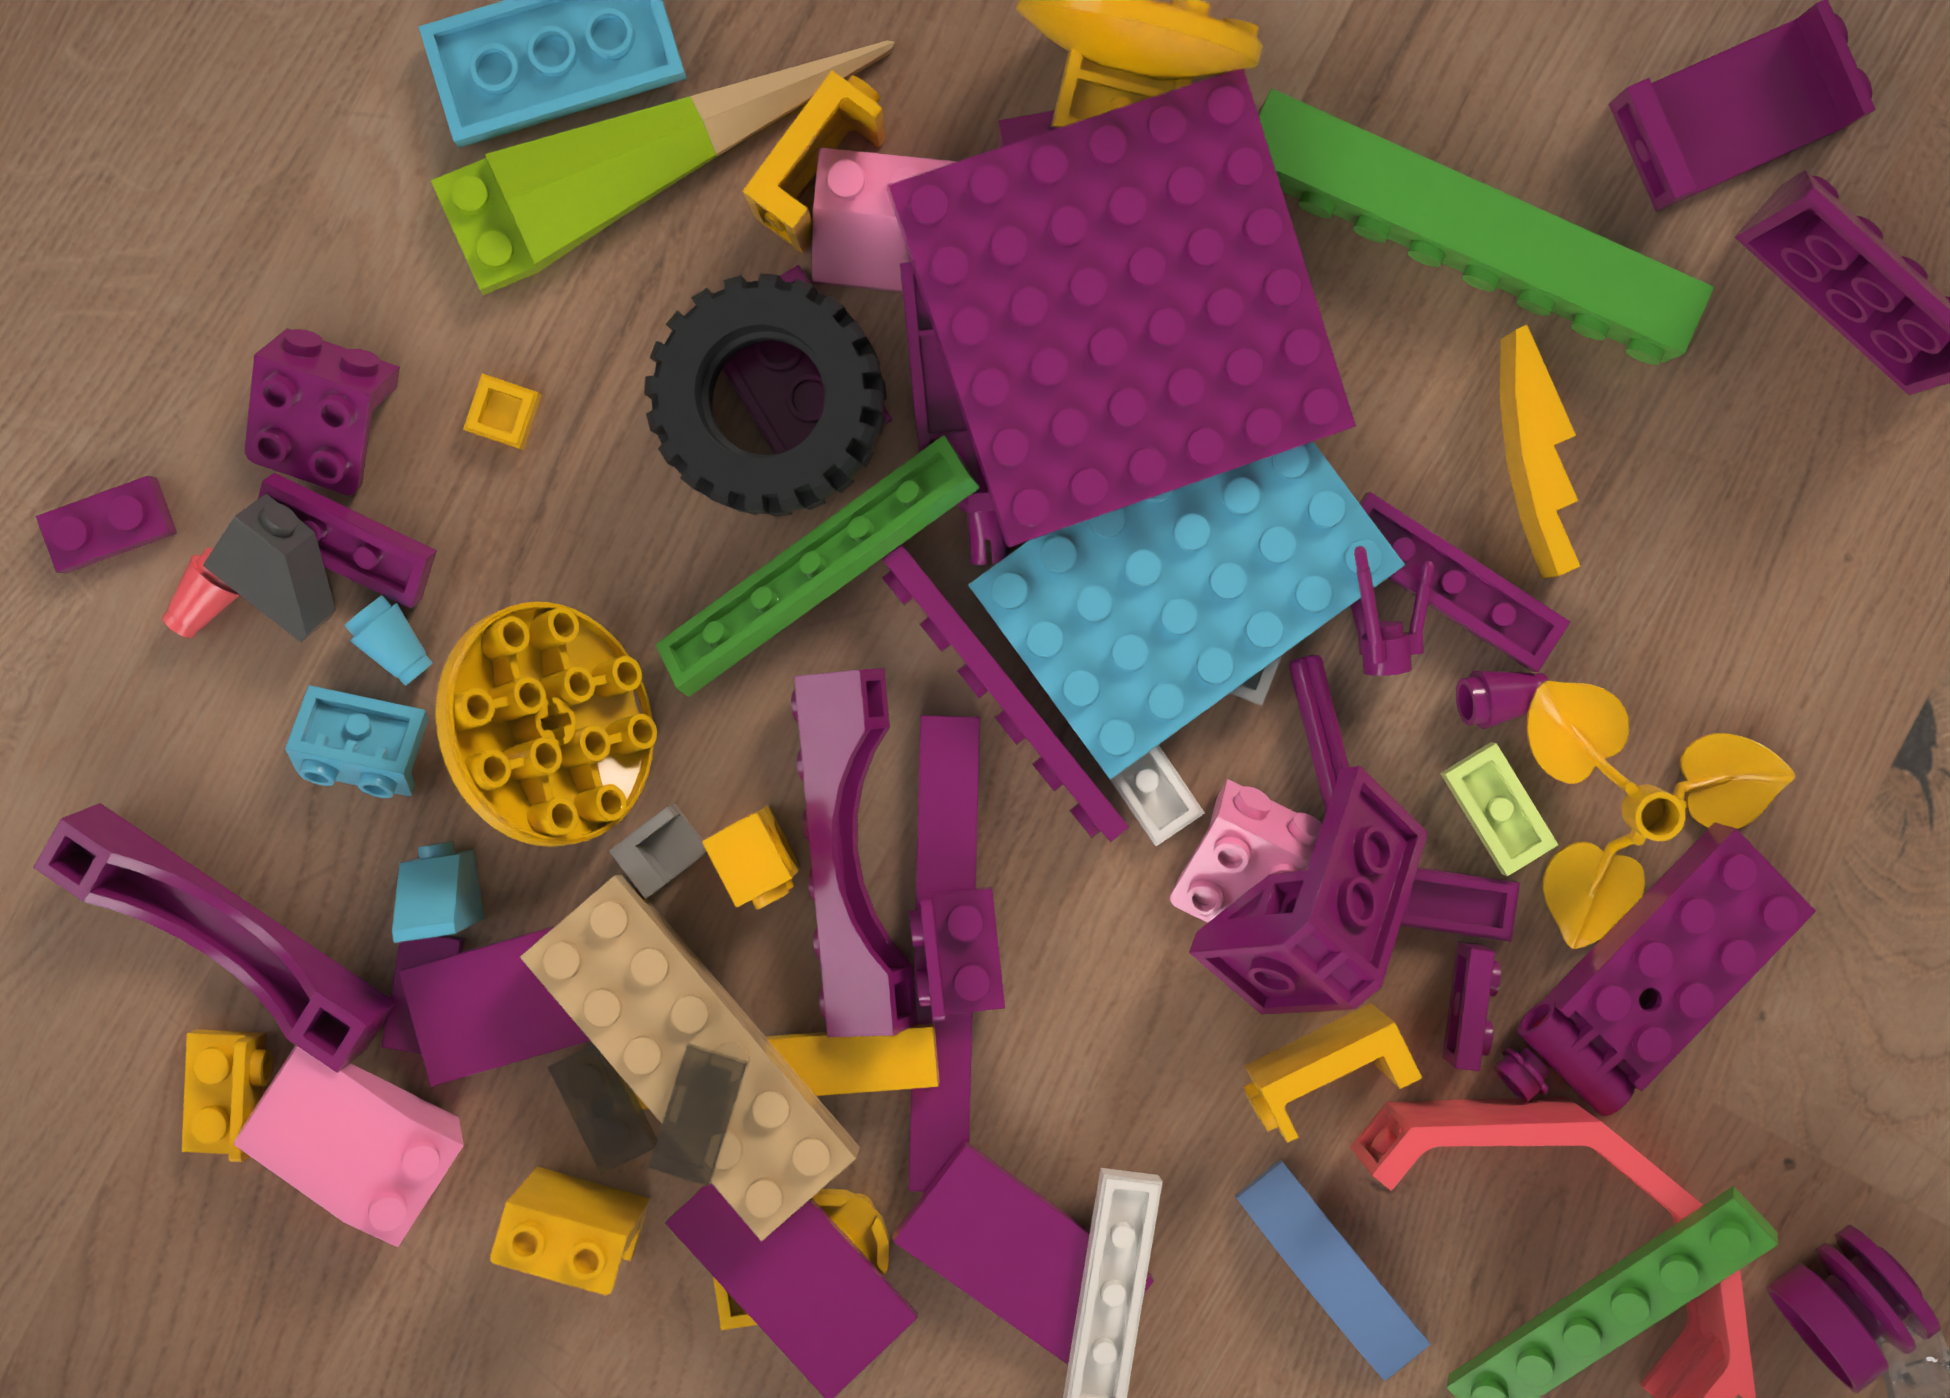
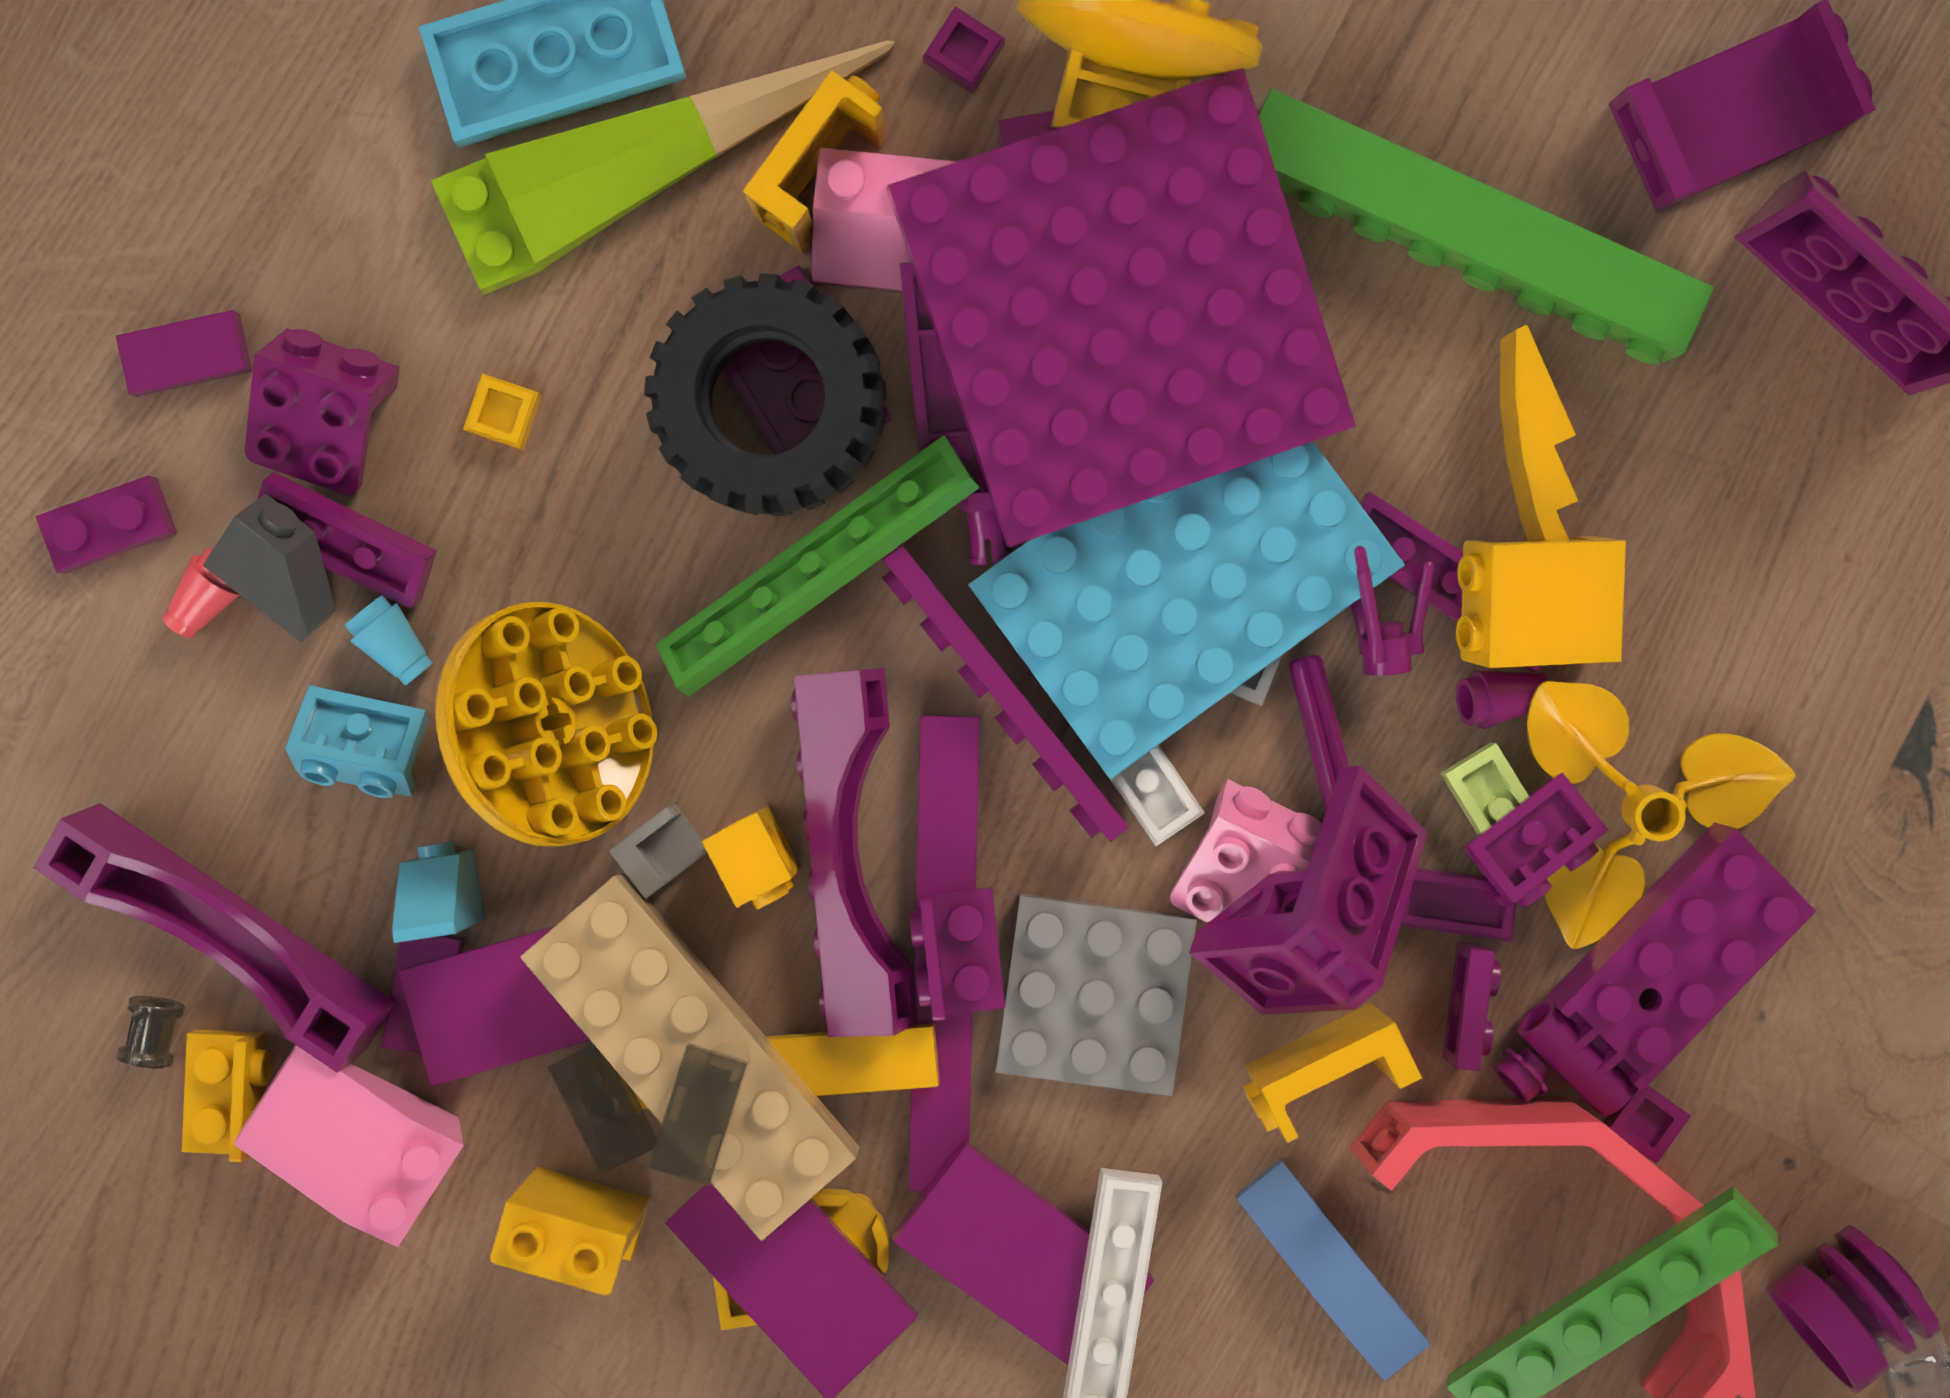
(150, 1032): none -> clear smoke bush
(183, 353): none -> magenta tile
(964, 50): none -> magenta tile
(1095, 994): none -> light grey plate
(1535, 841): none -> magenta bracket
(1541, 602): none -> yellow panel
(1648, 1123): none -> magenta tile

